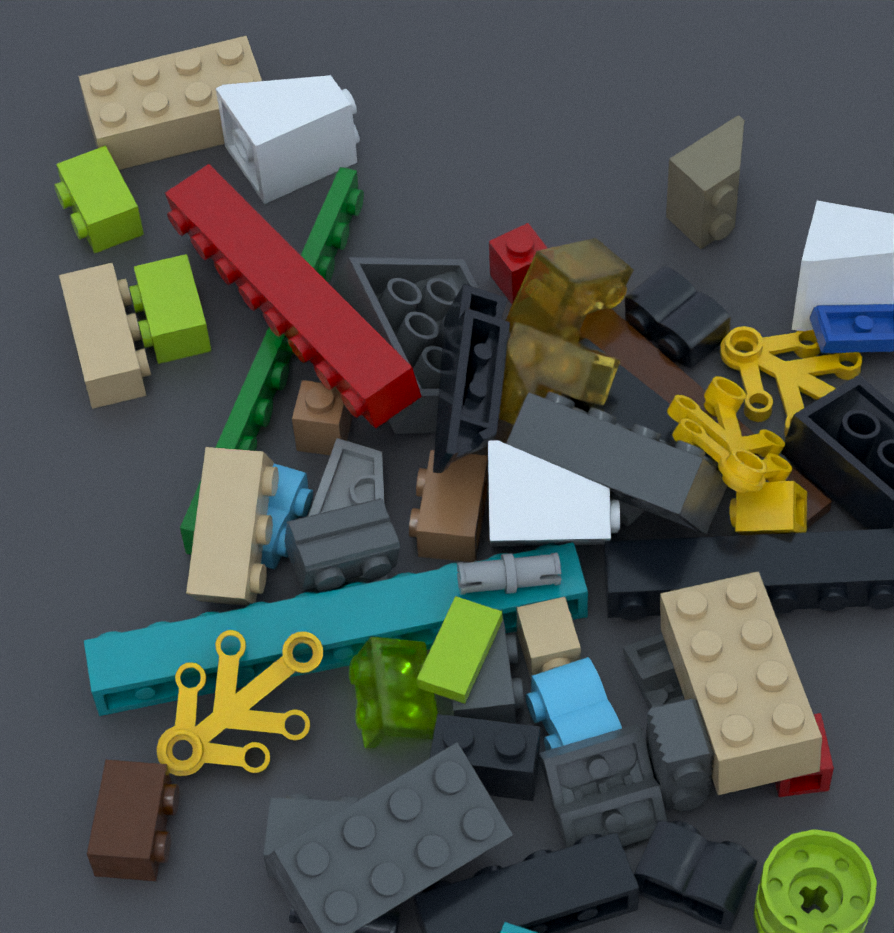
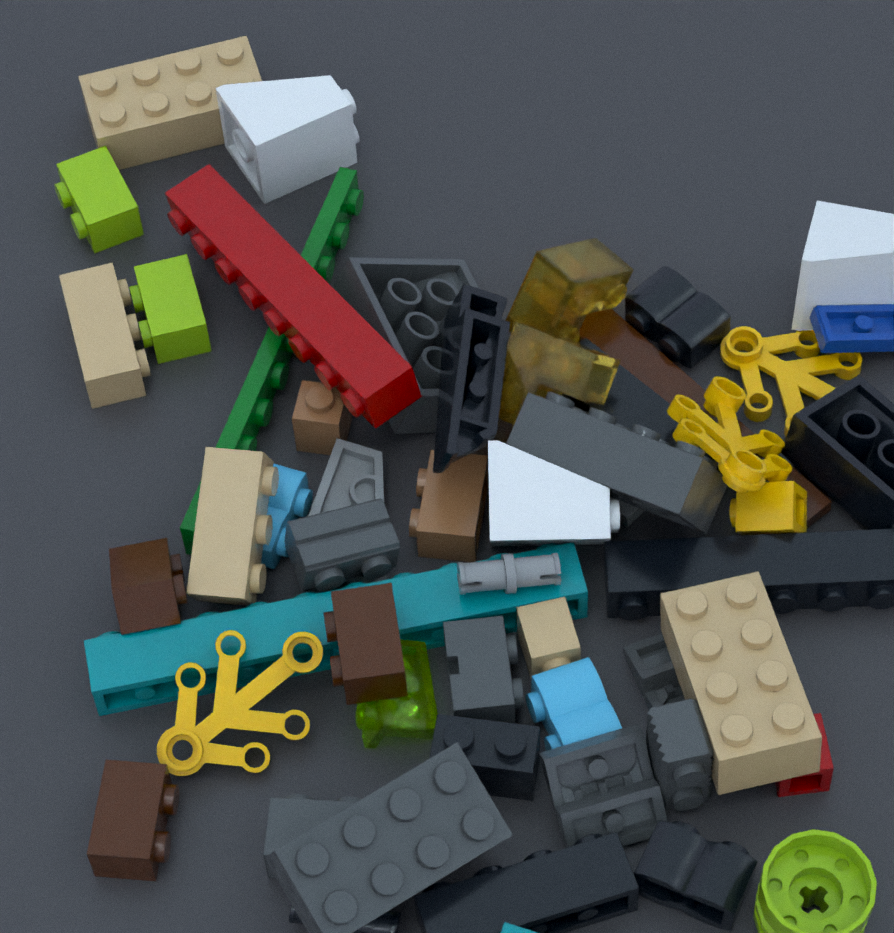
(147, 585): none -> reddish brown brick
(368, 644): none -> reddish brown brick
(459, 649): lime tile -> none
(511, 258): red brick -> none
(706, 184): dark tan slope -> none

